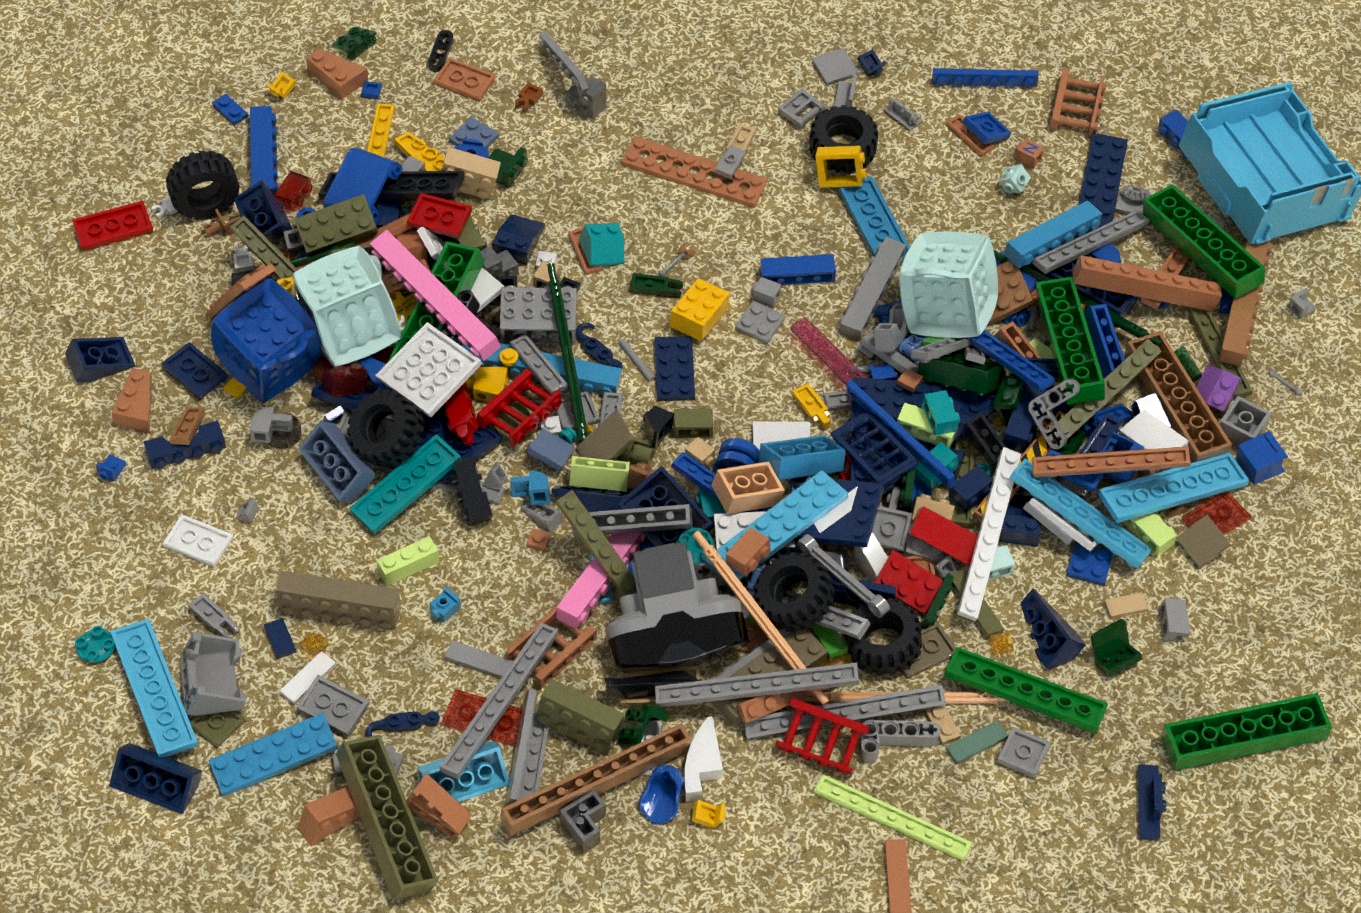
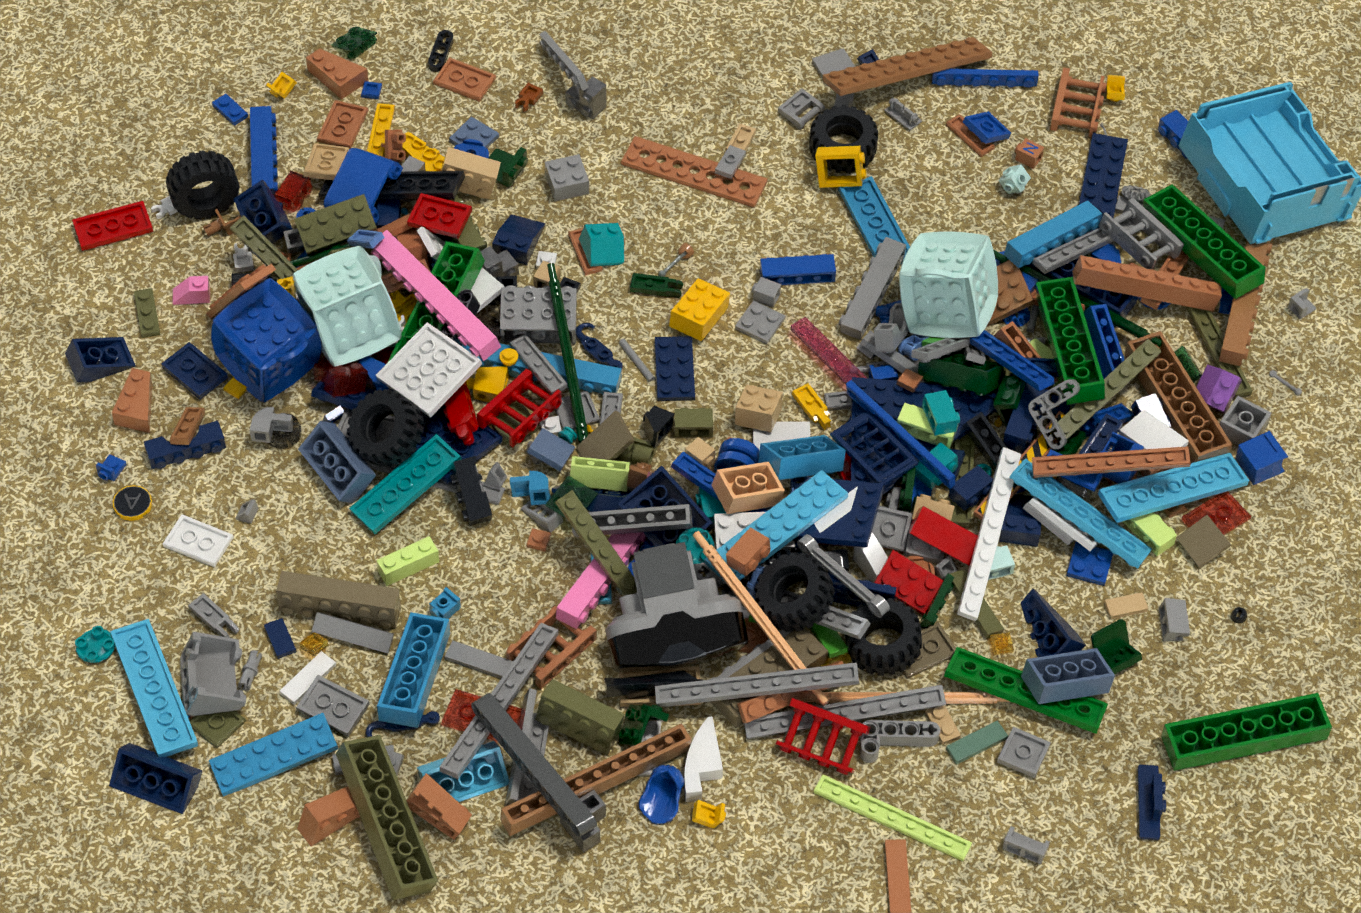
(132, 502): none -> black tile
(147, 312): none -> olive plate
(192, 291): none -> bright pink slope
(250, 670): none -> light grey pin
(325, 161): none -> tan tile
(342, 124): none -> nougat tile
(352, 632): none -> light grey tile
(365, 238): none -> medium blue tile
(393, 145): none -> nougat hips
(413, 670): none -> dark azure brick
(534, 765): none -> dark grey beam
(567, 177): none -> light grey brick
(583, 493): none -> clear green hinge
(758, 408): none -> tan brick
(906, 66): none -> medium nougat plate
(1025, 846): none -> light grey hinge
(1067, 676): none -> sand blue brick
(1115, 88): none -> yellow bracket
(1149, 225): none -> light grey fence
(1243, 615): none -> black hinge

